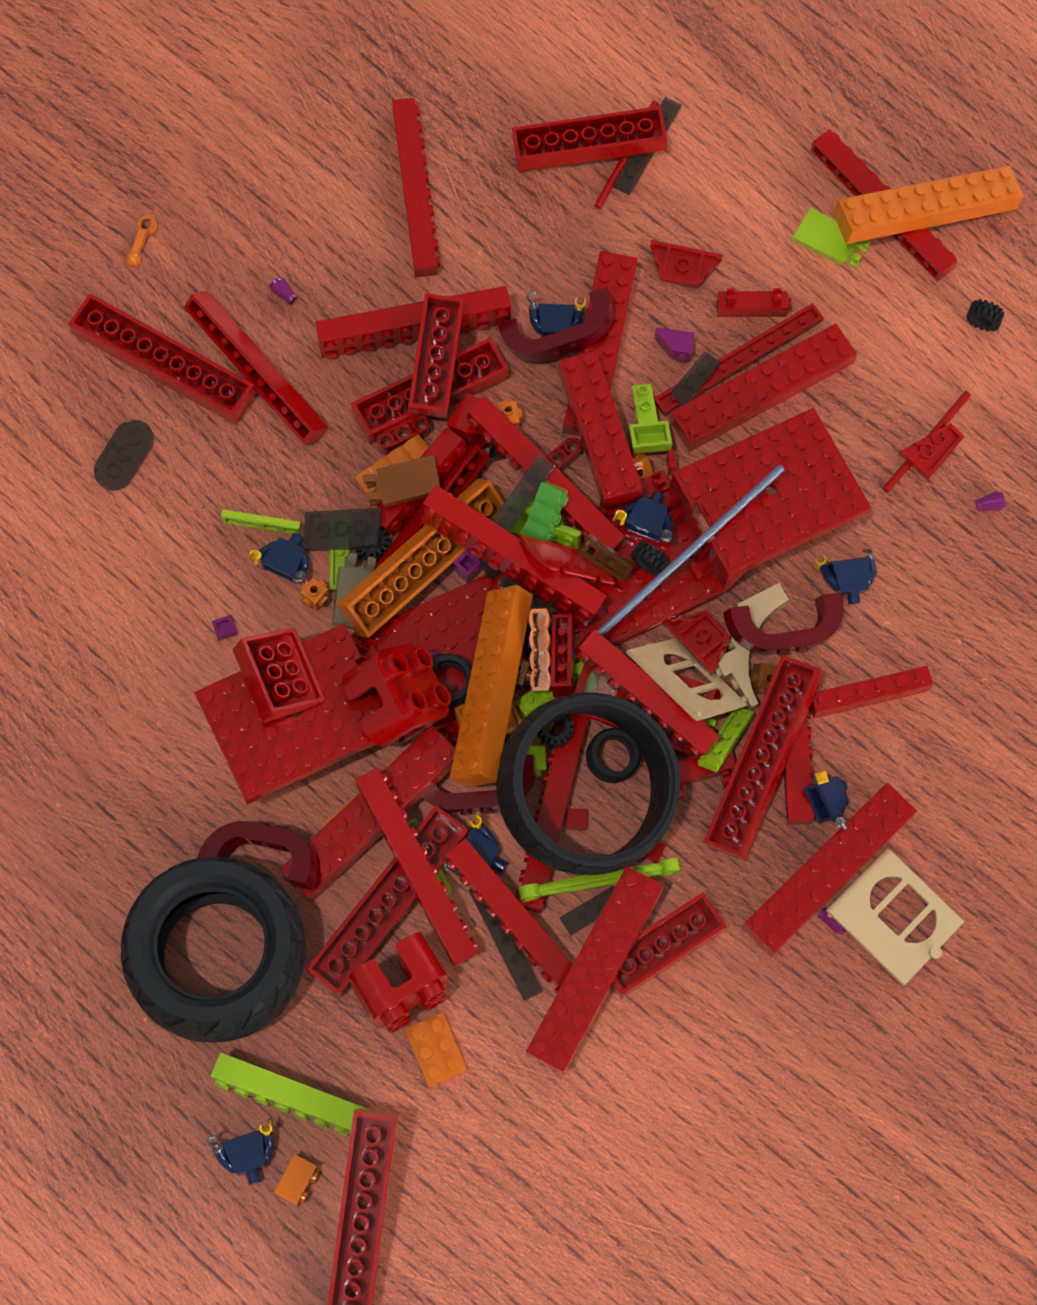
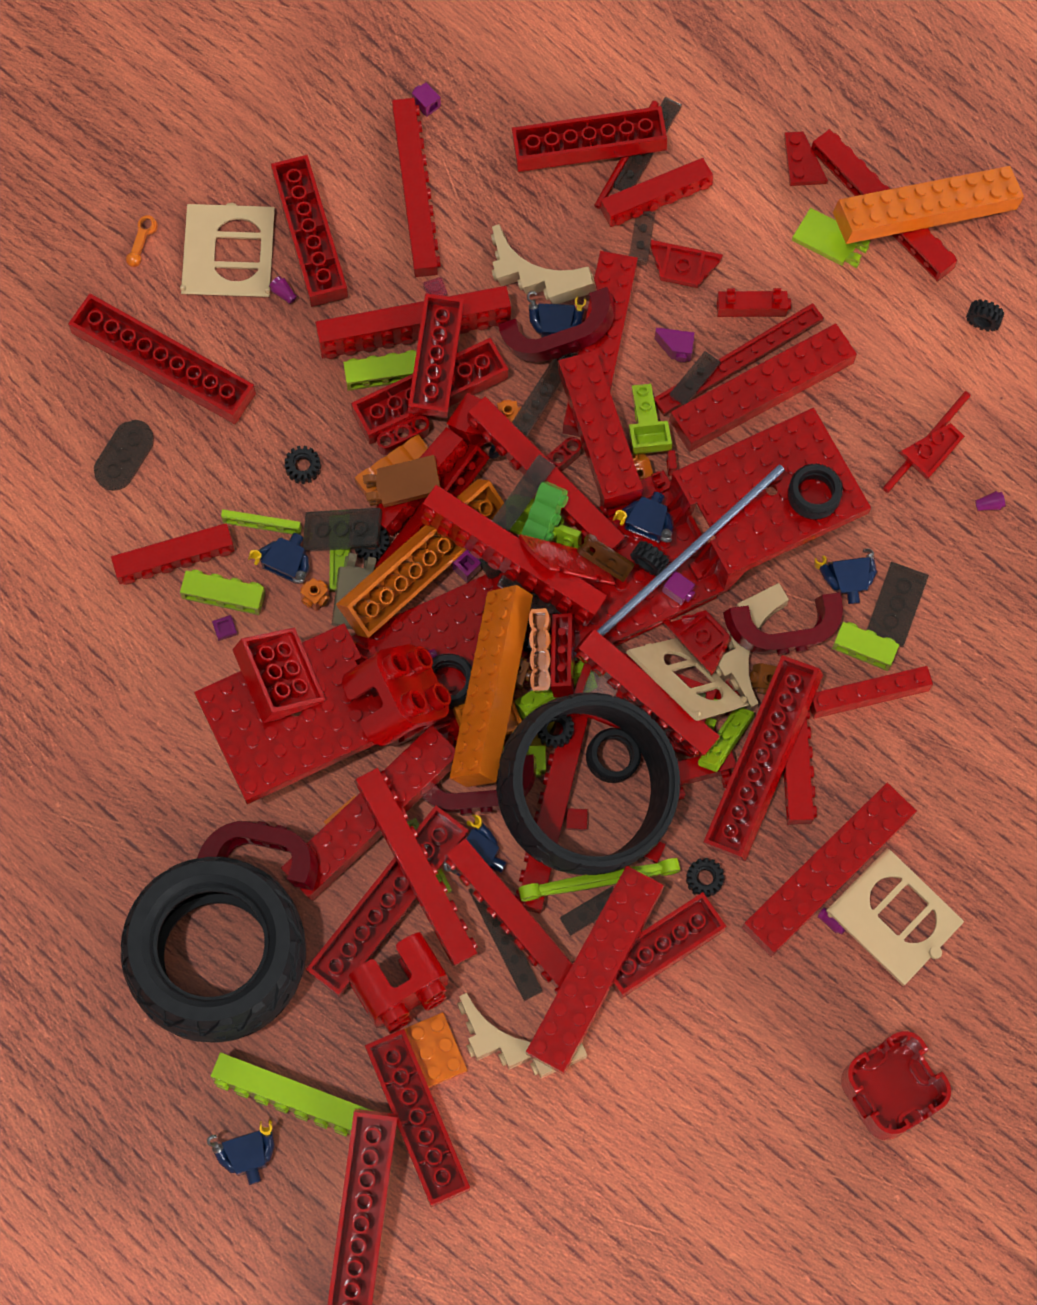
(172, 554): none -> red brick
(199, 250): none -> tan door
(222, 592): none -> lime brick
(255, 367): red brick -> none
(296, 1181): orange brick -> none
(298, 454): none -> black tyre
(309, 230): none -> red brick
(378, 371): none -> lime brick
(417, 1118): none -> red brick
(426, 99): none -> magenta brick
(435, 287): none -> clear pink plate
(491, 1040): none -> tan arch
(539, 397): none -> clear smoke tile
(557, 284): none -> tan arch
(642, 237): none -> clear smoke tile
(656, 192): none -> red brick
(679, 588): none -> magenta brick
(713, 868): none -> black tyre
(802, 161): none -> red wing
(821, 473): none -> black tyre
(827, 798): dark blue torso -> none
(865, 646): none -> lime brick
(895, 1086): none -> red piece
(897, 603): none -> clear smoke tile

